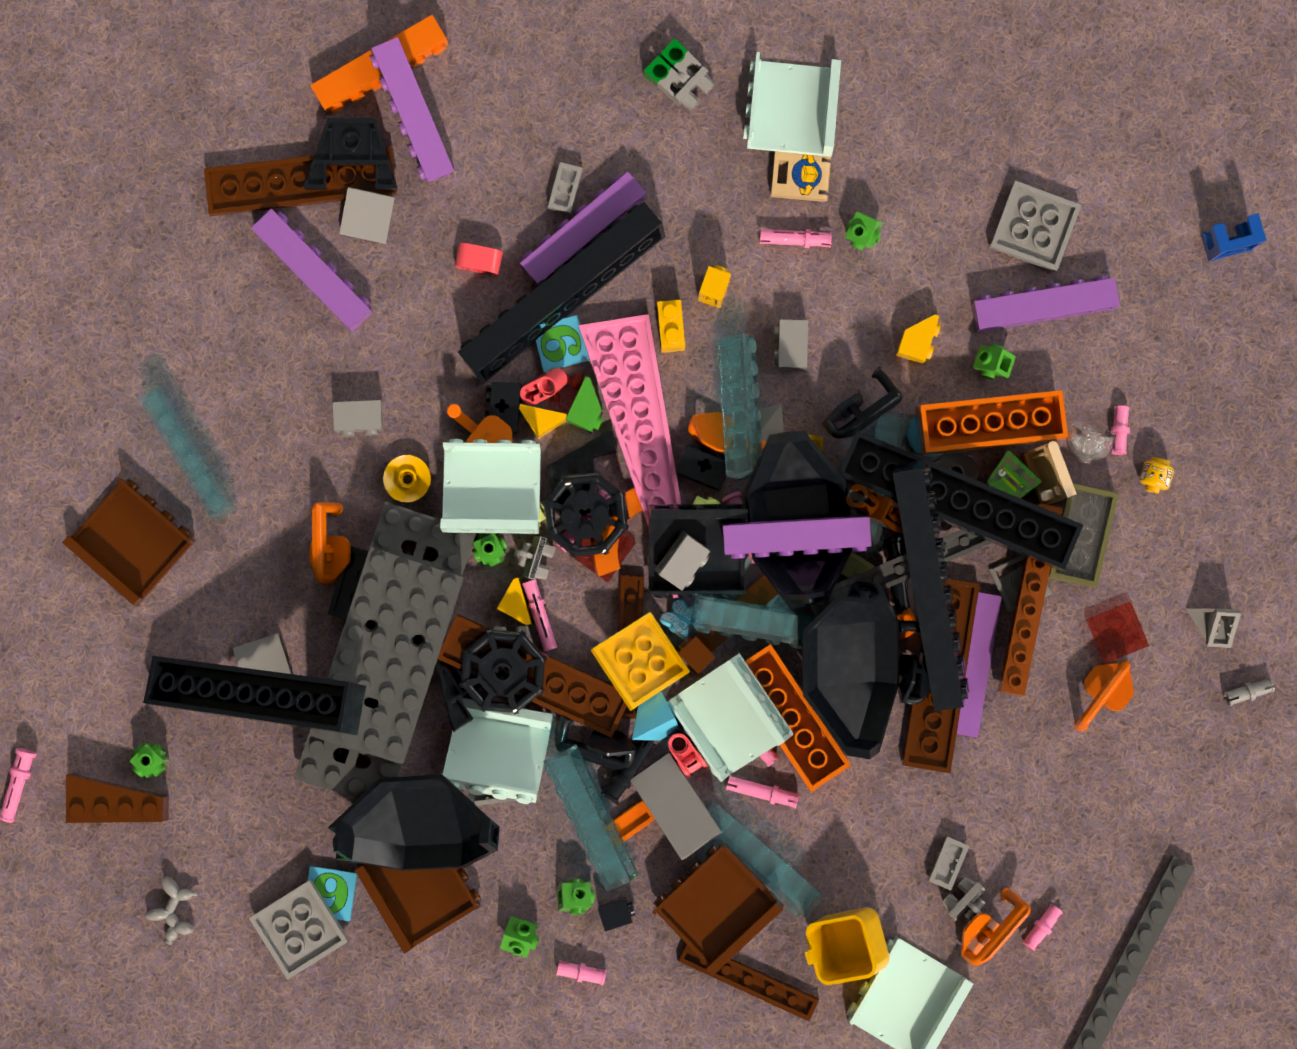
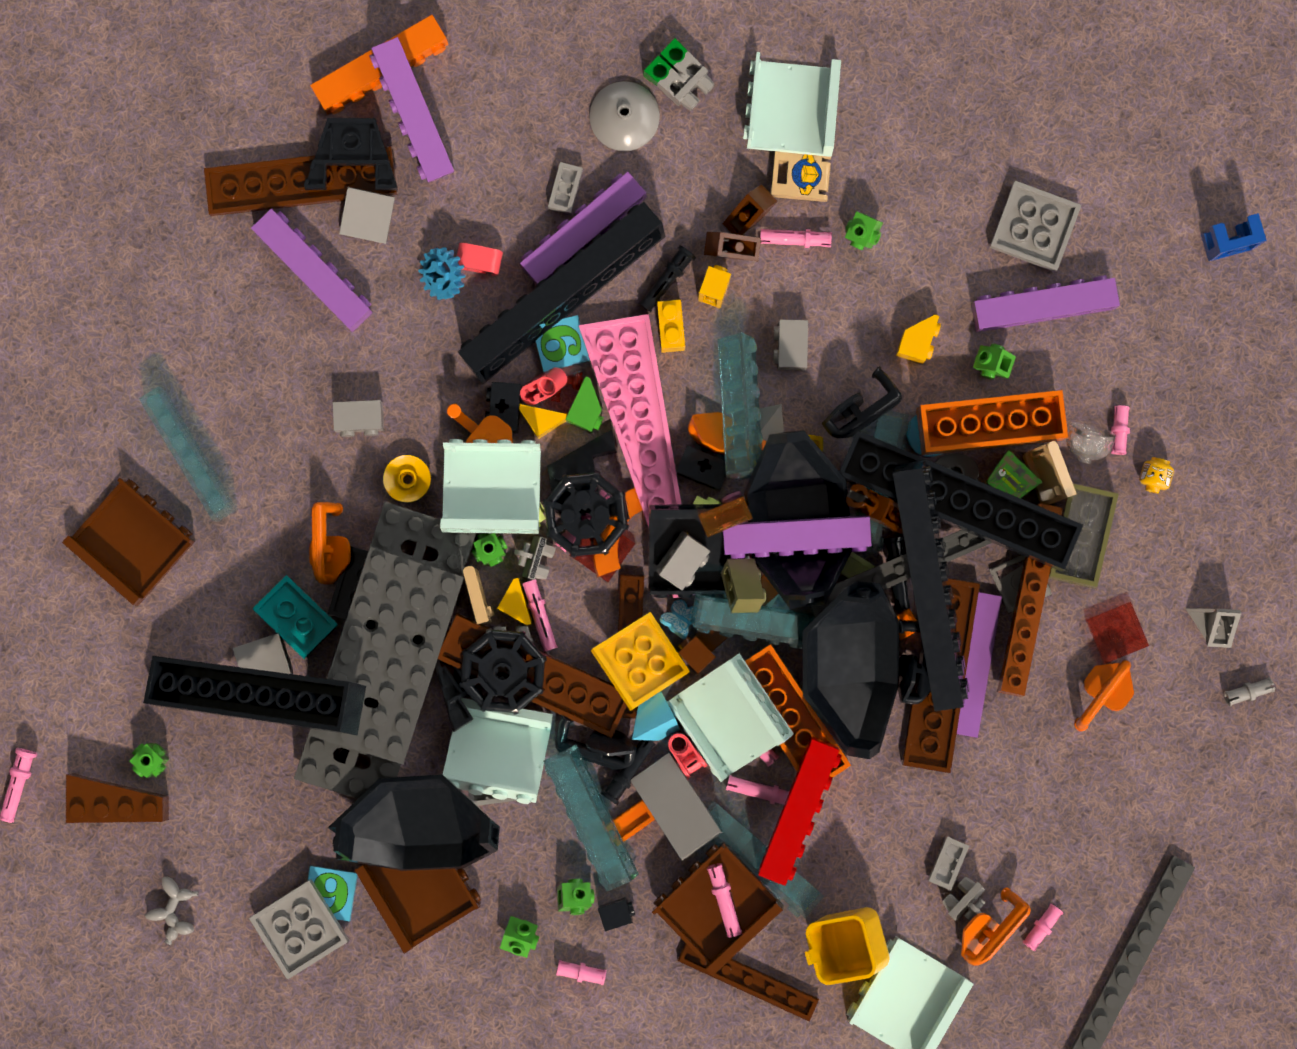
(295, 617): none -> teal plate
(442, 273): none -> dark azure gear
(477, 596): none -> tan container
(627, 131): none -> light grey dish
(672, 266): none -> black pin
(721, 891): none -> bright pink pin
(725, 516): none -> clear orange tile
(732, 246): none -> reddish brown slope
(743, 585): none -> olive brick
(750, 211): none -> reddish brown slope
(797, 813): none -> red brick

